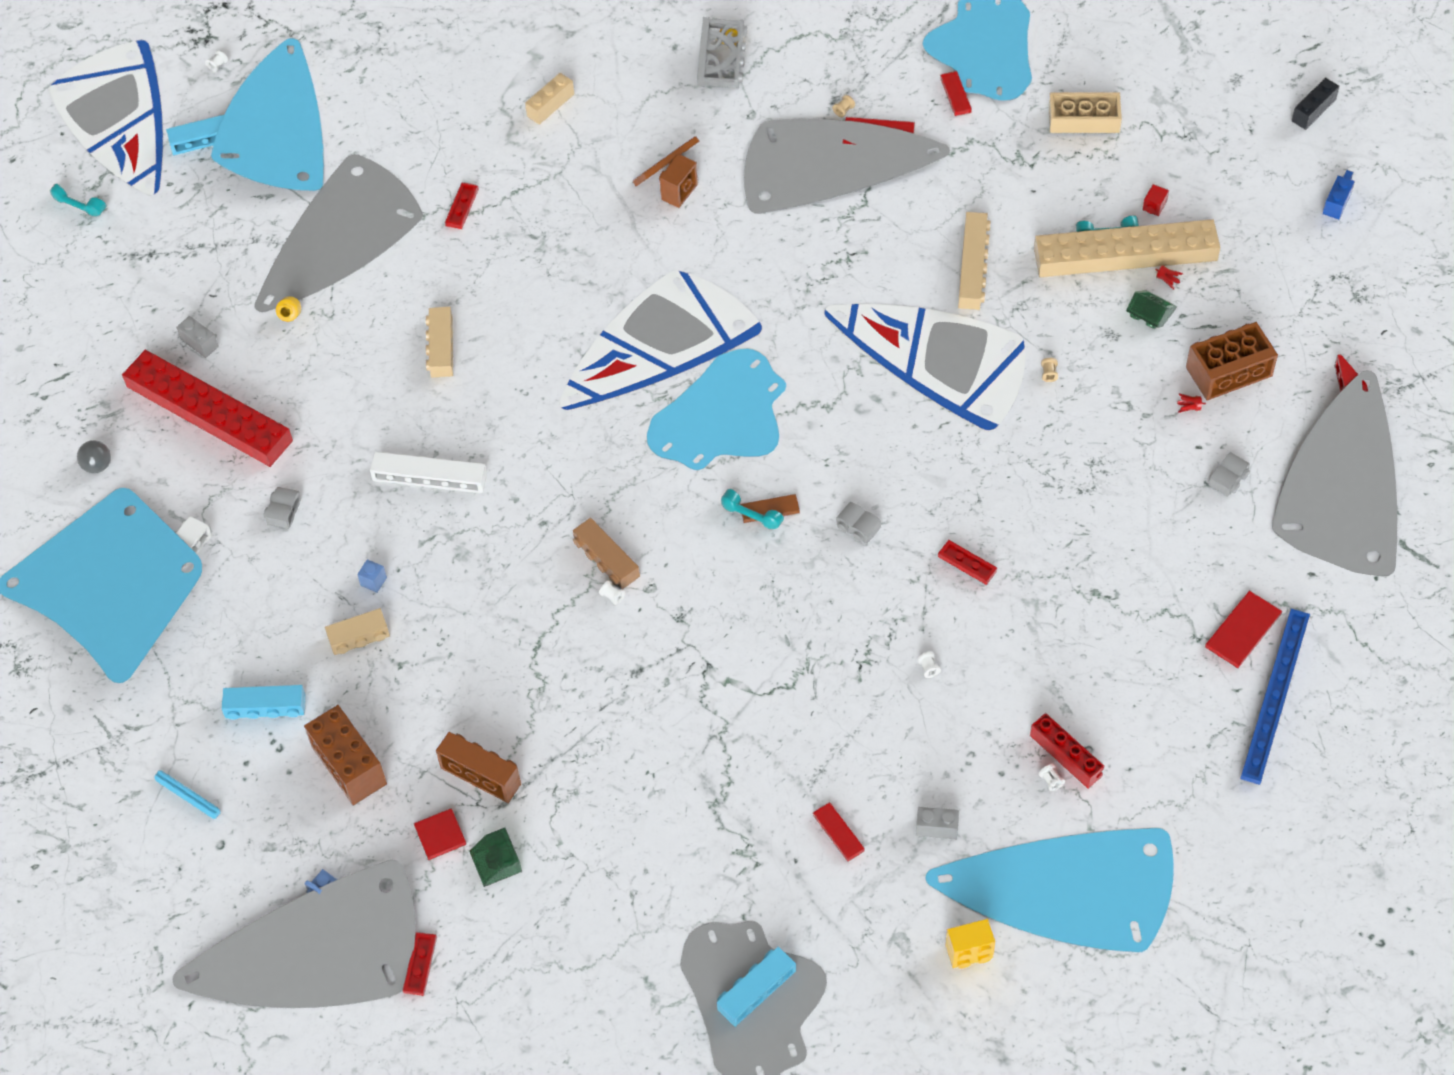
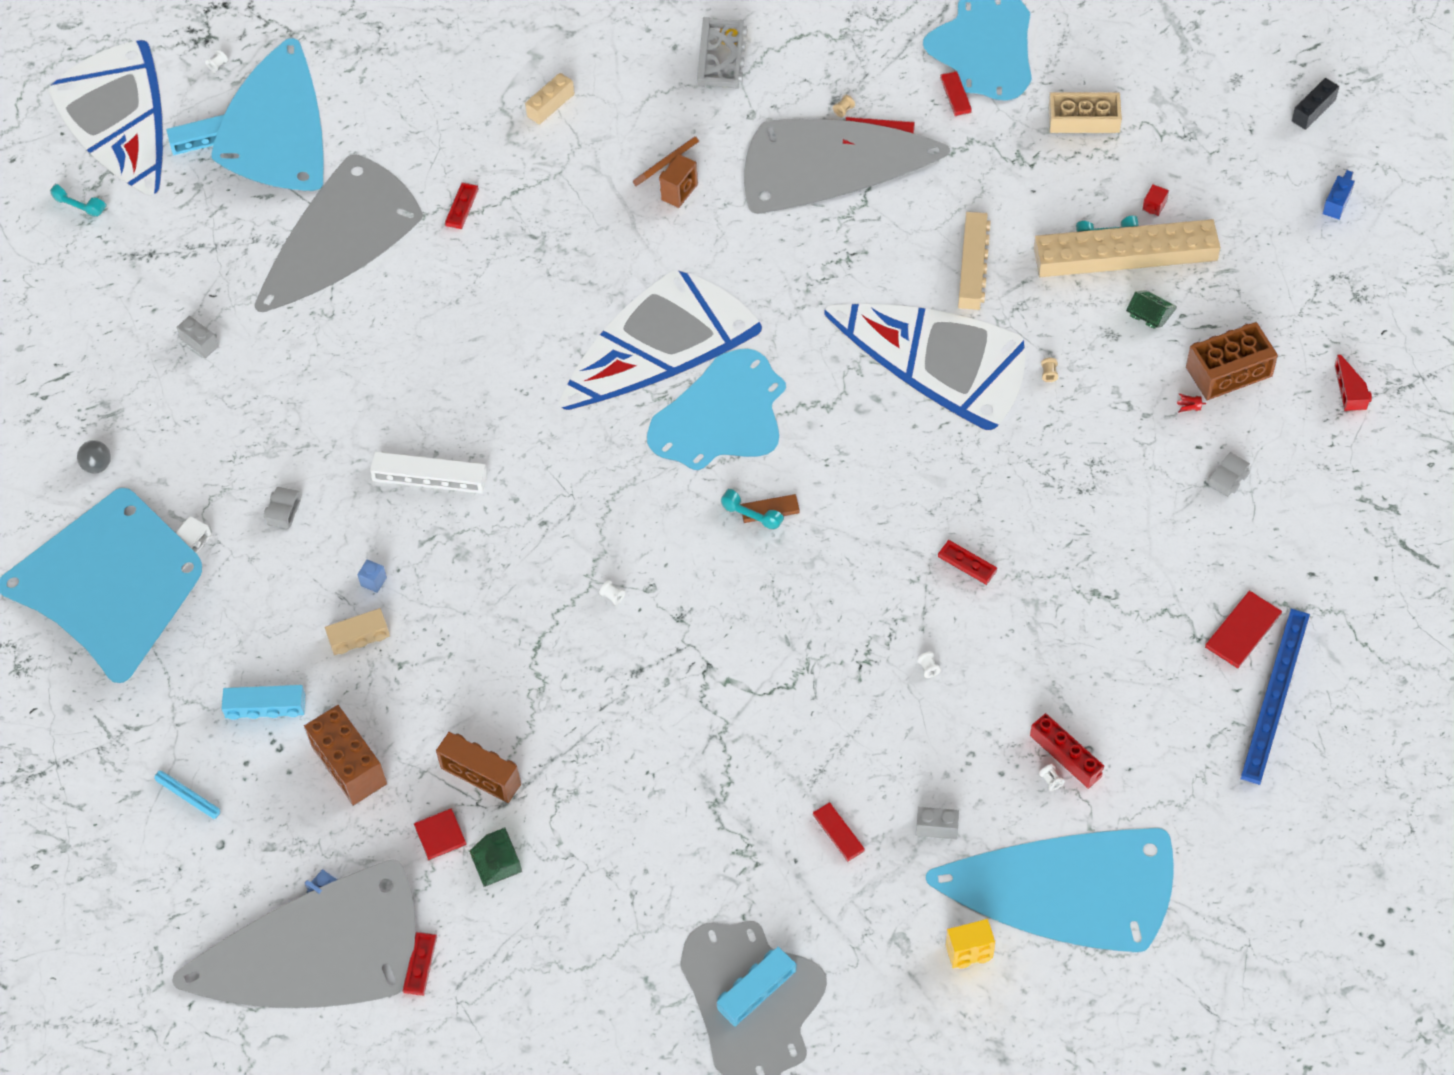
(207, 408): red brick -> none
(288, 309): yellow head -> none
(440, 342): tan brick -> none
(605, 553): medium nougat brick -> none
(858, 522): light grey brick -> none
(1168, 276): red piece -> none
(1344, 485): light grey piece -> none

